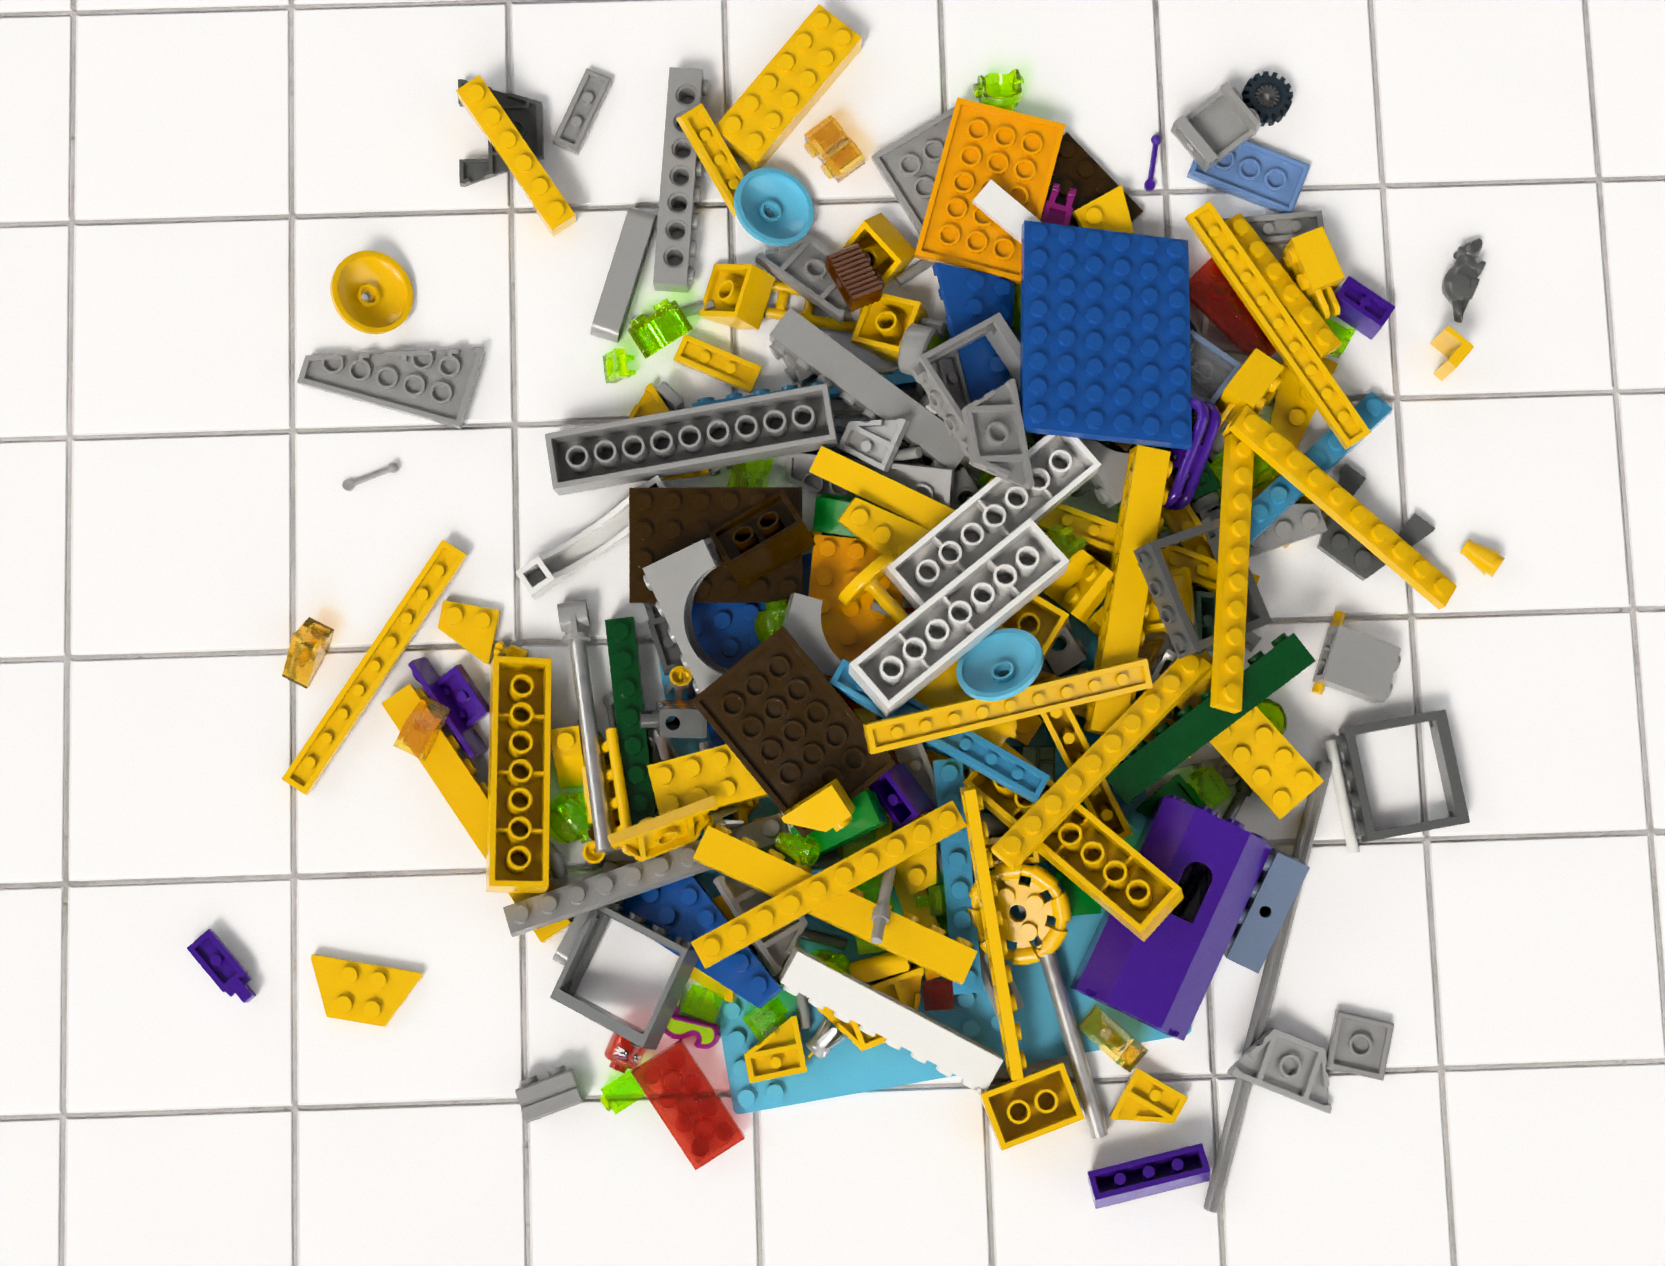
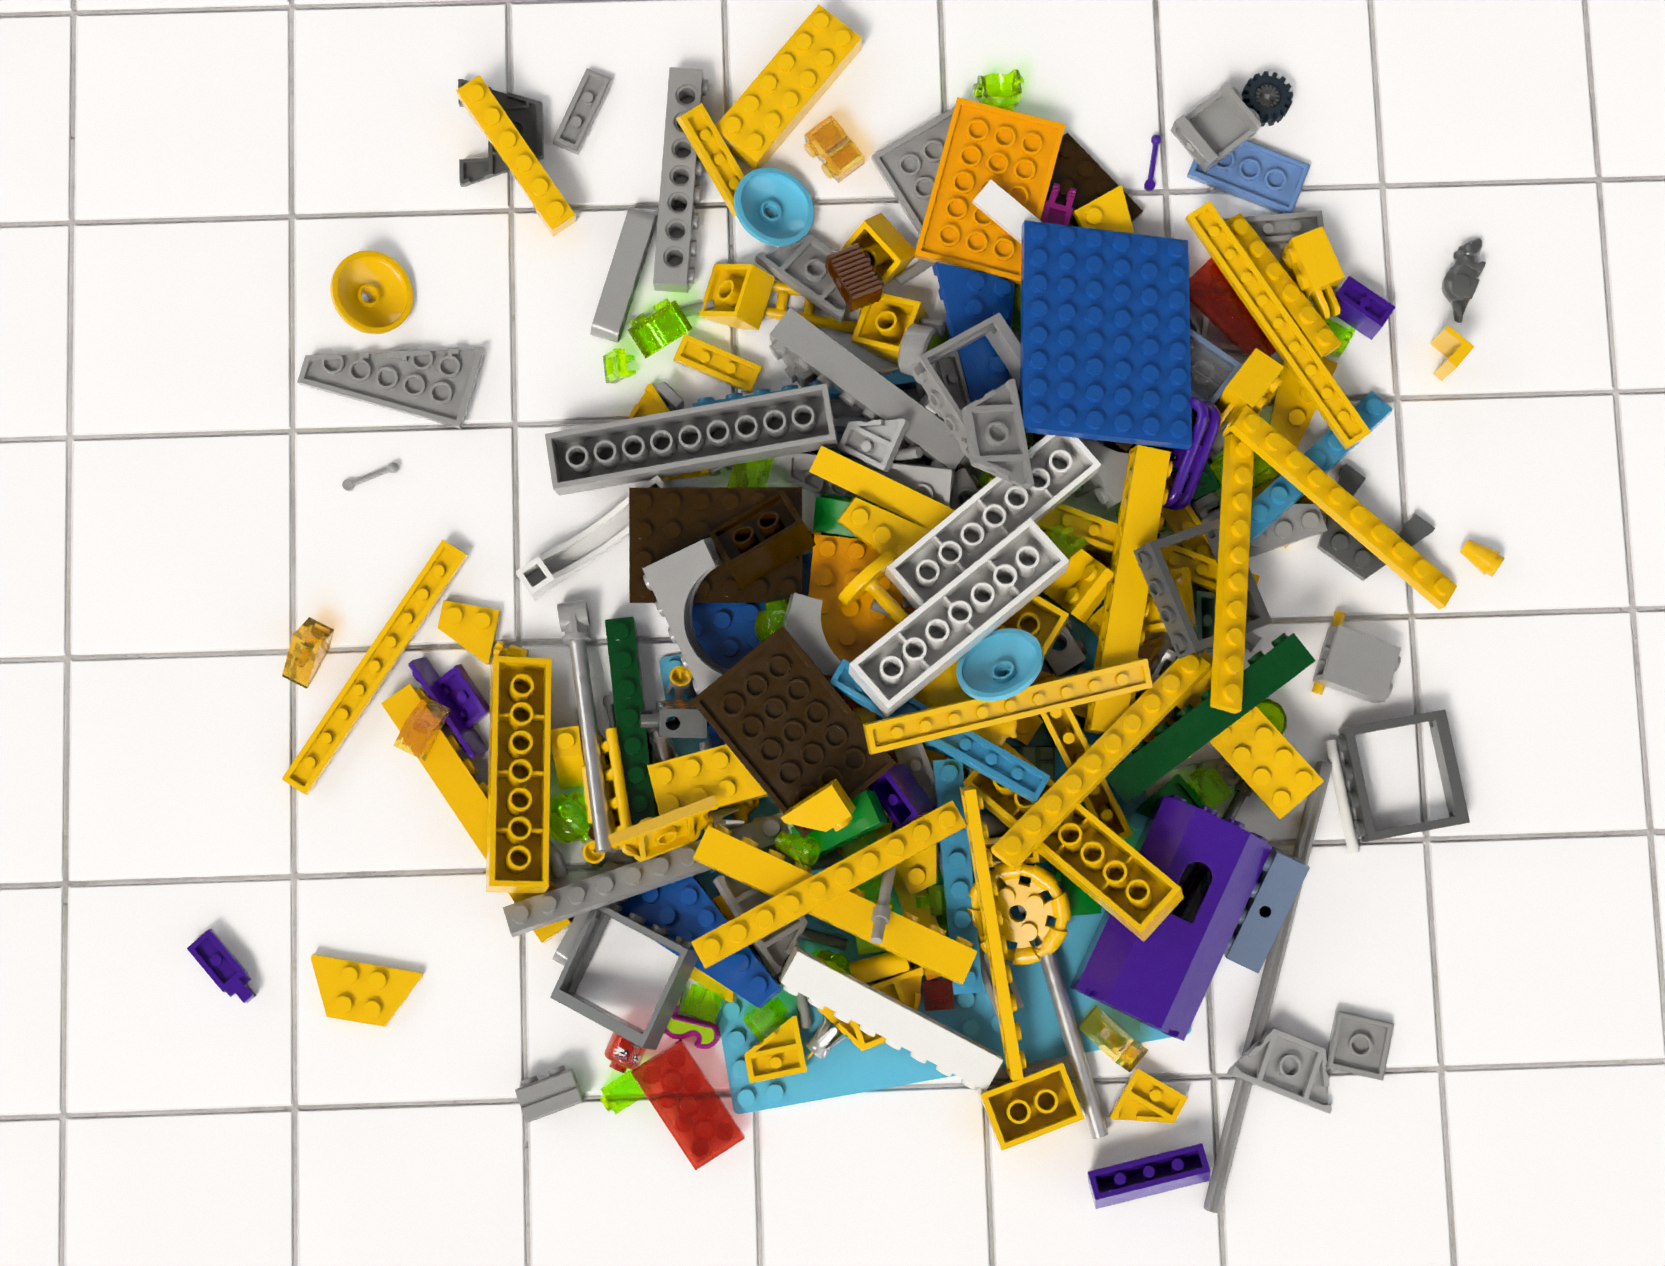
(666, 649): dark grey hinge -> none

